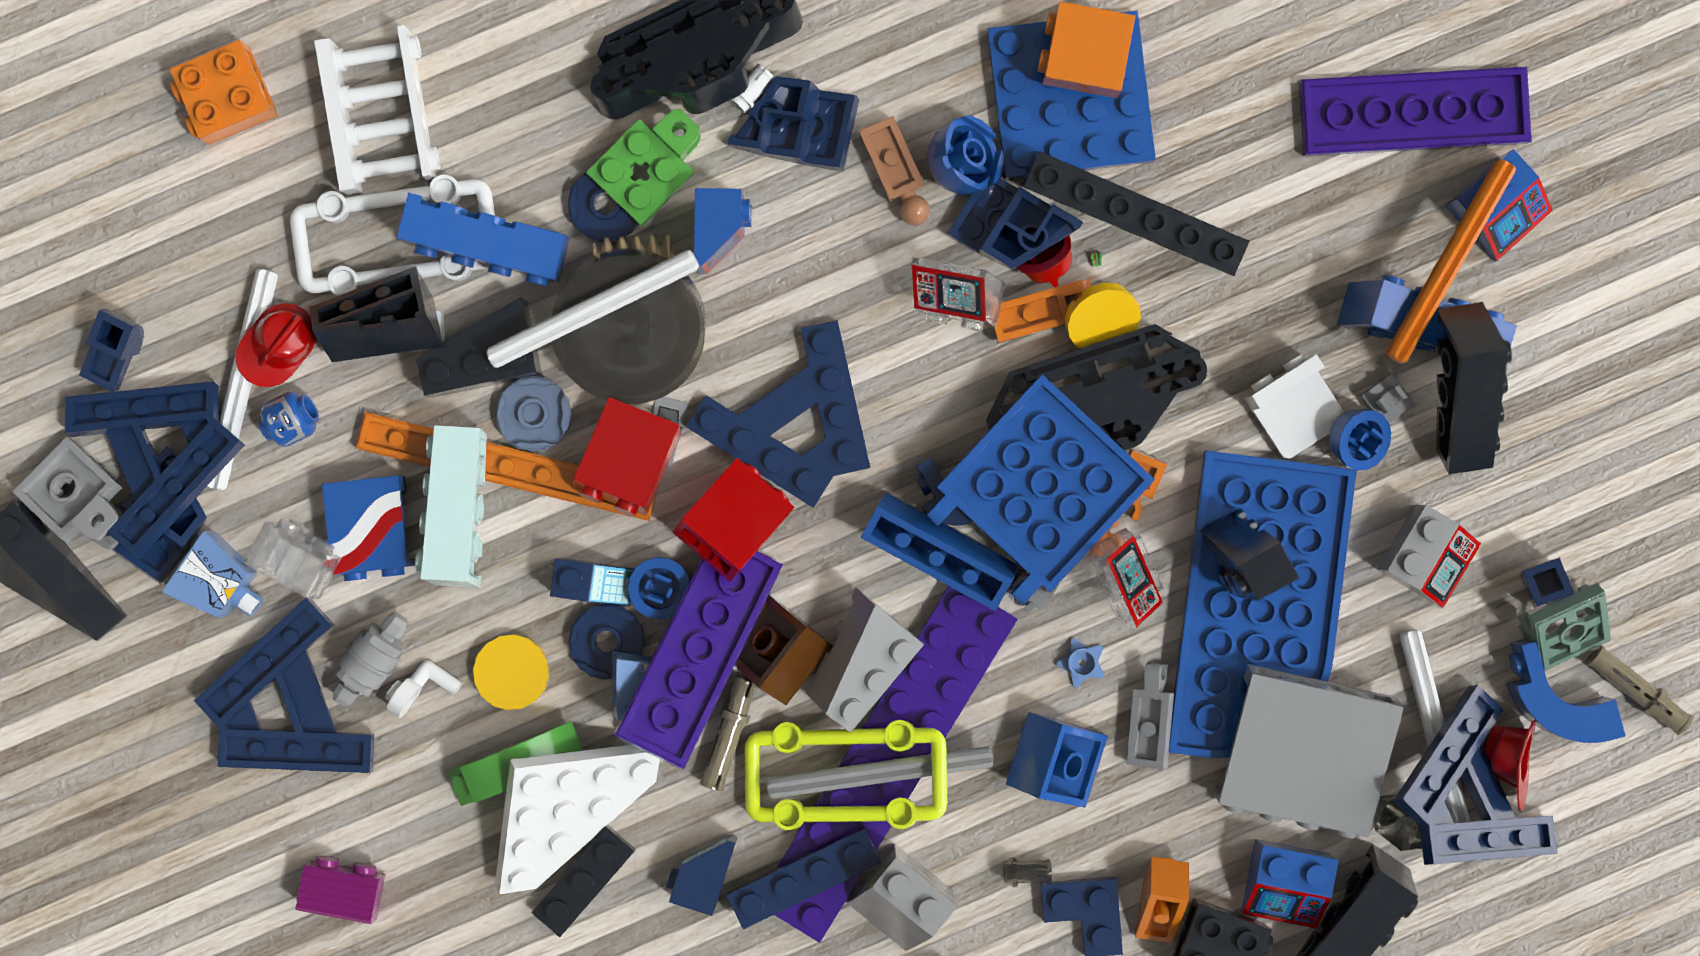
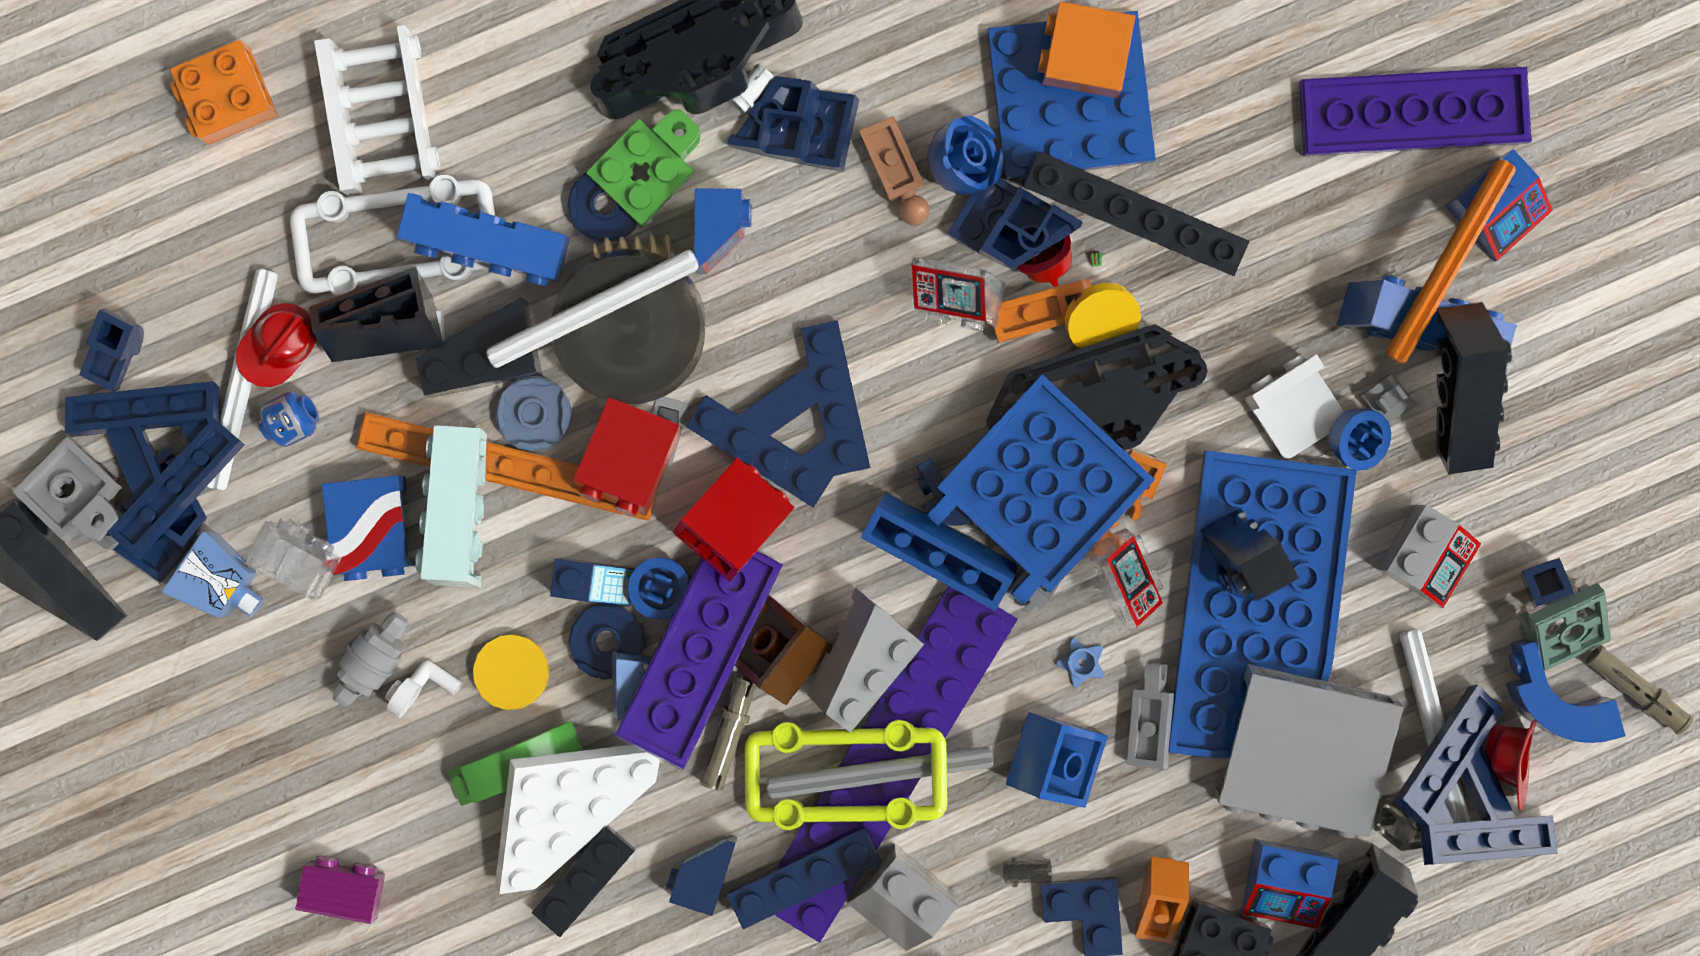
(284, 658): dark blue plate -> none

